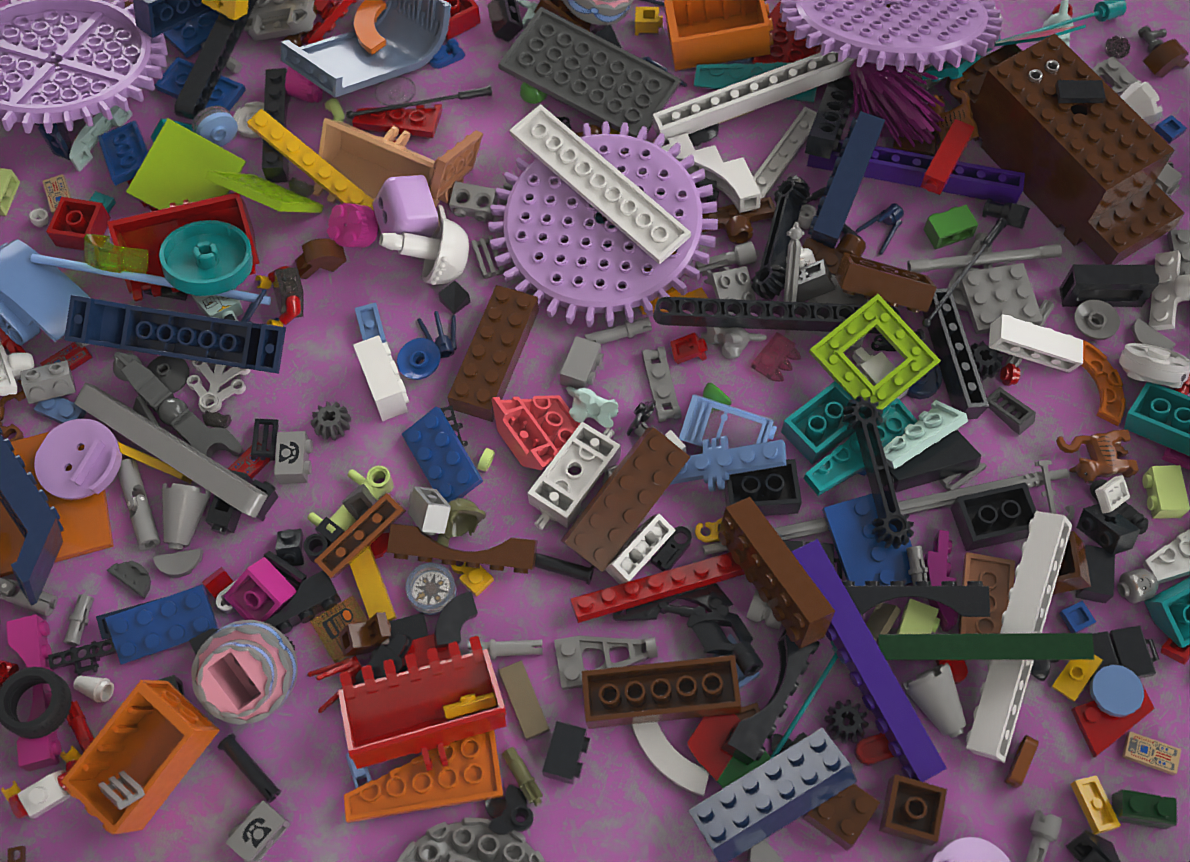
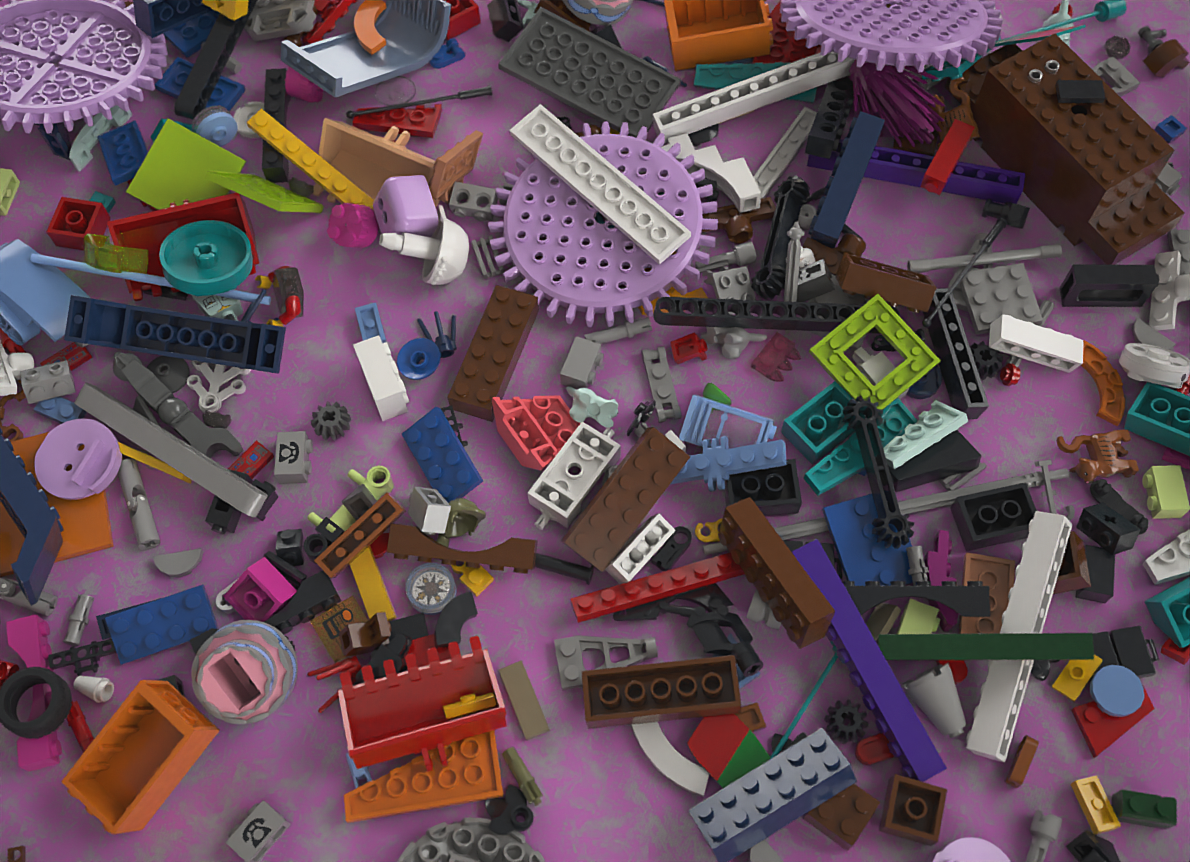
(42, 215): white hinge -> none
(42, 794): white torso -> none
(55, 189): tan tile -> none
(125, 779): light grey tile -> none
(133, 576): dark grey tile -> none
(182, 511): light grey cone -> none
(217, 582): red slope -> none
(249, 767): black pin -> none
(264, 453): black tile -> none
(319, 254): reddish brown brick -> none
(334, 106): yellowish green arm -> none
(454, 297): black slope -> none
(486, 460): yellowish green tile -> none
(511, 648): light grey pin -> none
(531, 94): bright green brick -> none
(565, 753): black brick -> none
(647, 20): yellow brick -> none
(748, 736): black arch -> none
(890, 216): dark blue plant -> none
(950, 226): bright green brick -> none
(1021, 420): dark grey slope -> none
(1077, 617): blue plate -> none
(1102, 314): light grey dish -> none
(1112, 494): white plate -> none
(1137, 585): light grey head -> none
(1143, 100): white cone -> none
(1151, 753): tan tile -> none

